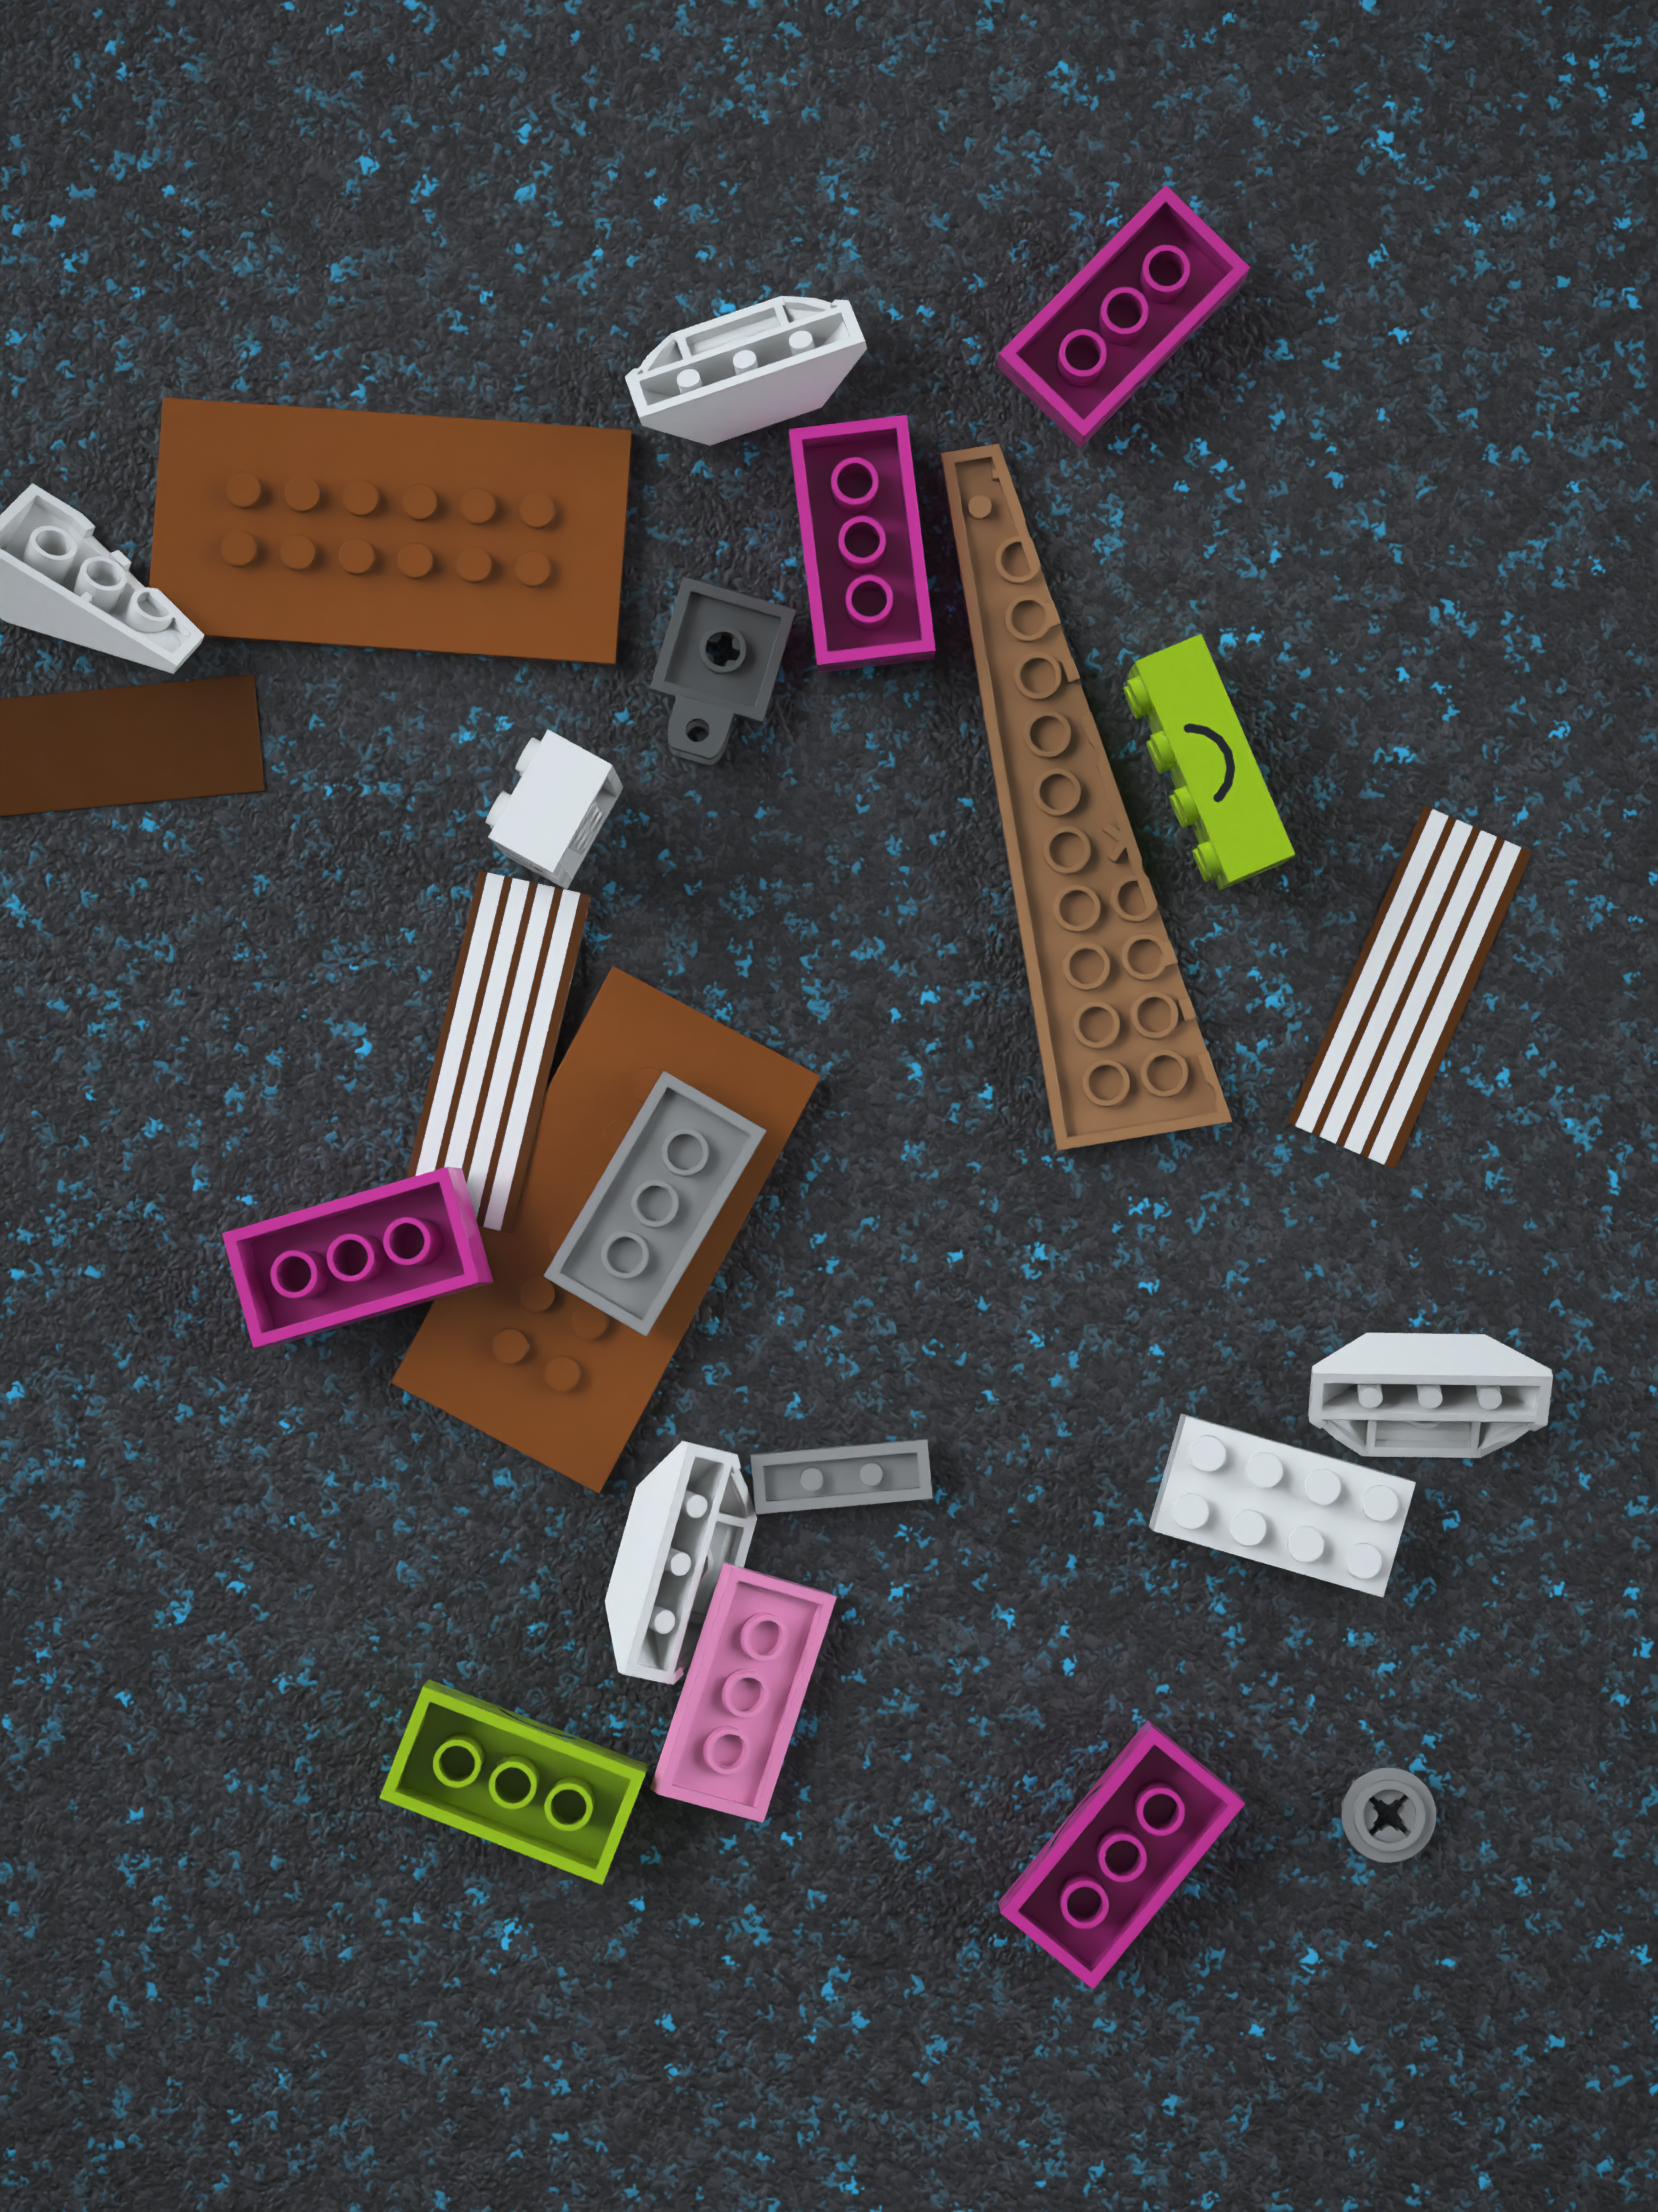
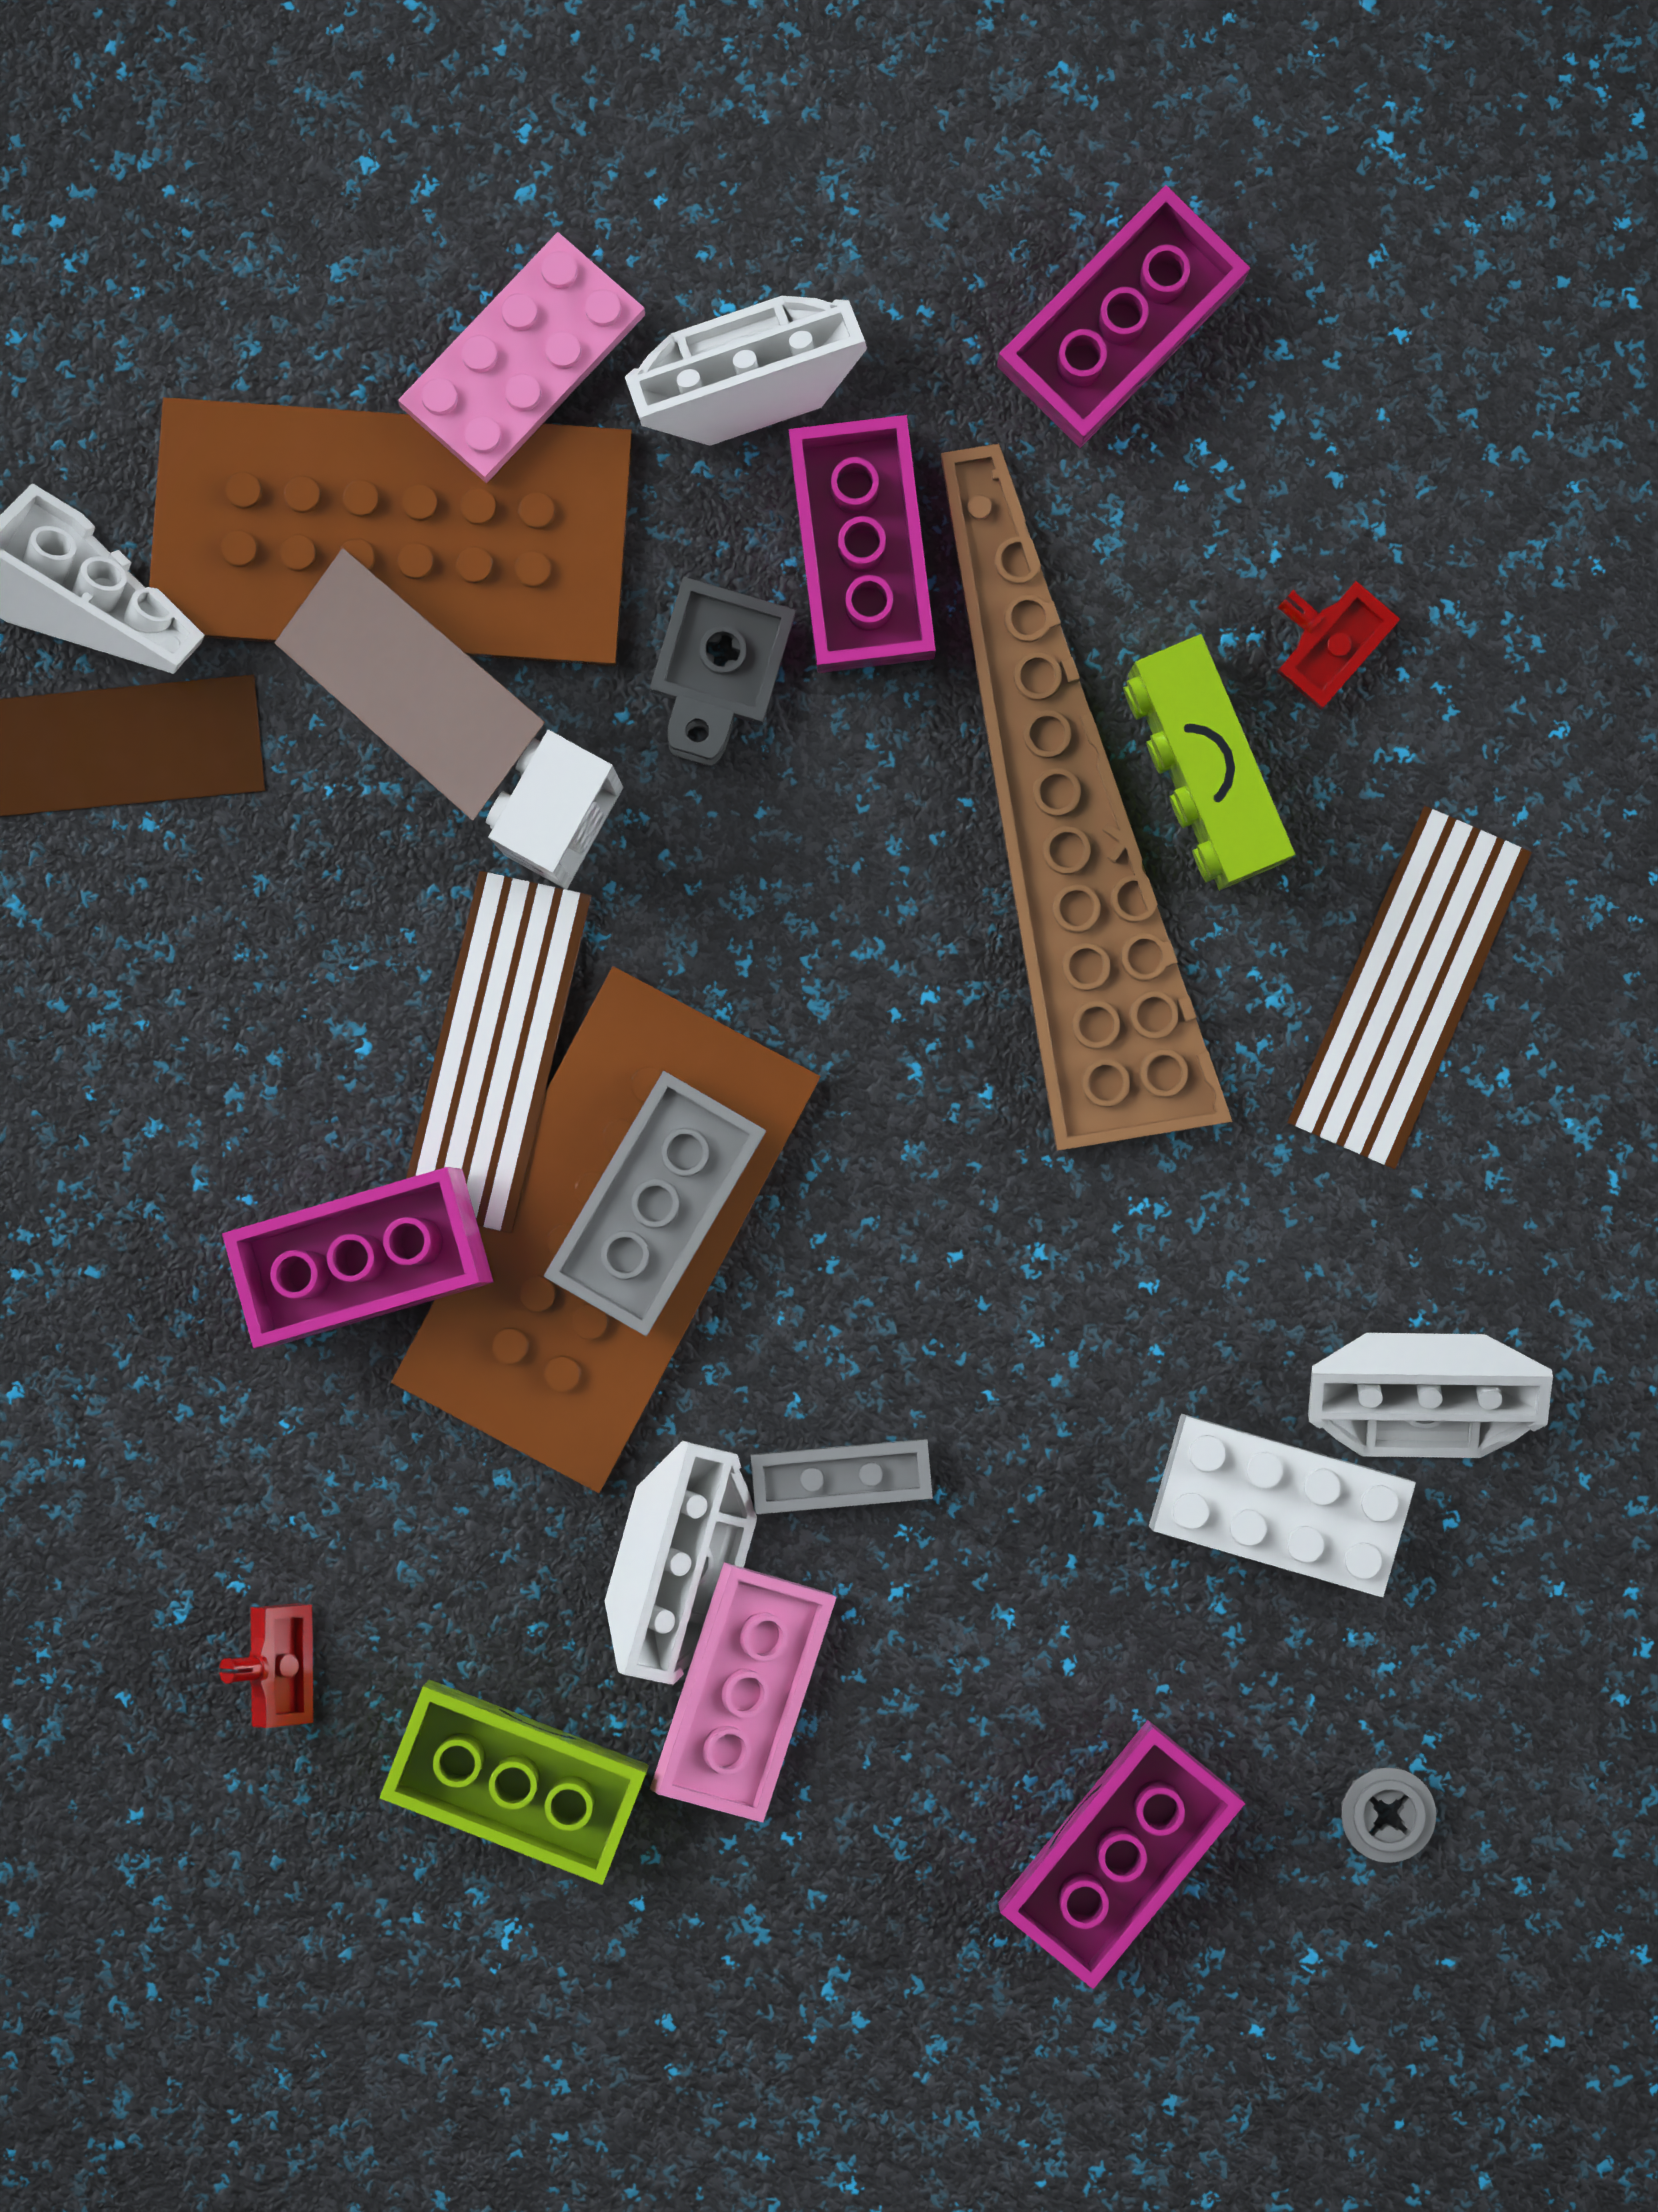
(277, 1665): none -> red plate
(409, 684): none -> sticker
(522, 357): none -> bright pink plate
(1333, 641): none -> red plate

